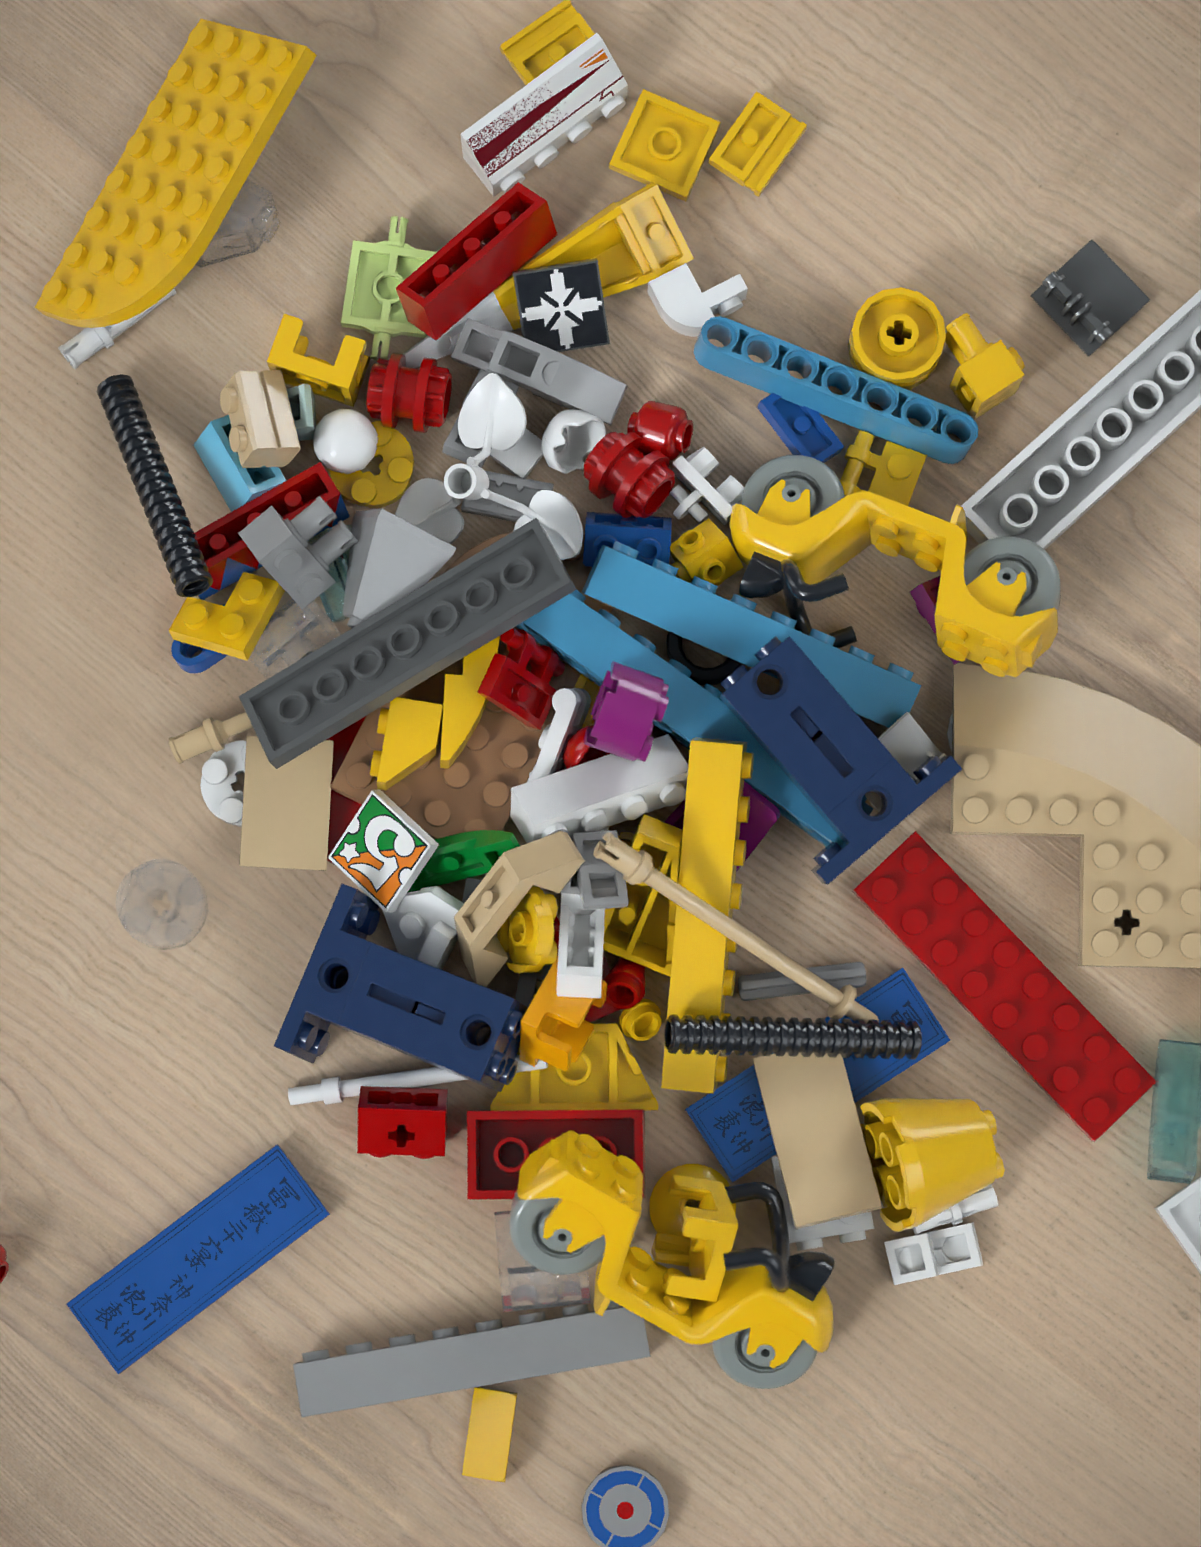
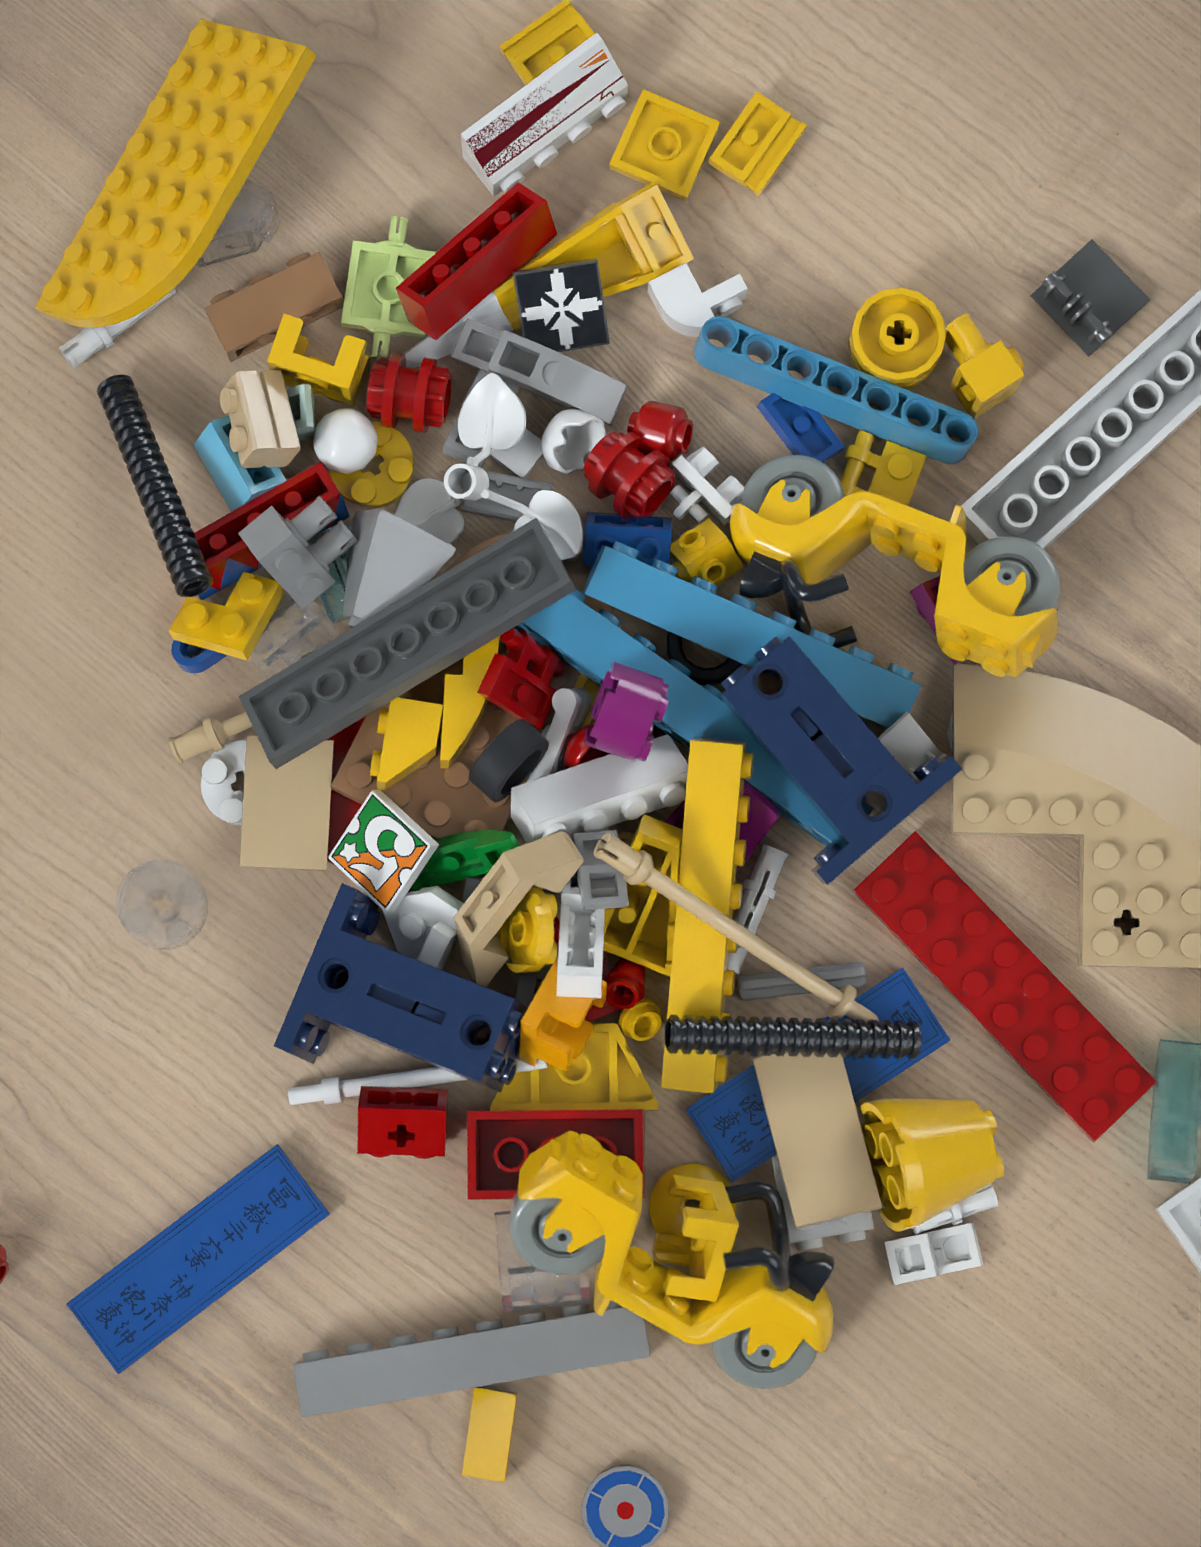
(253, 315): none -> medium nougat brick
(508, 760): none -> black tyre
(771, 863): none -> white pin

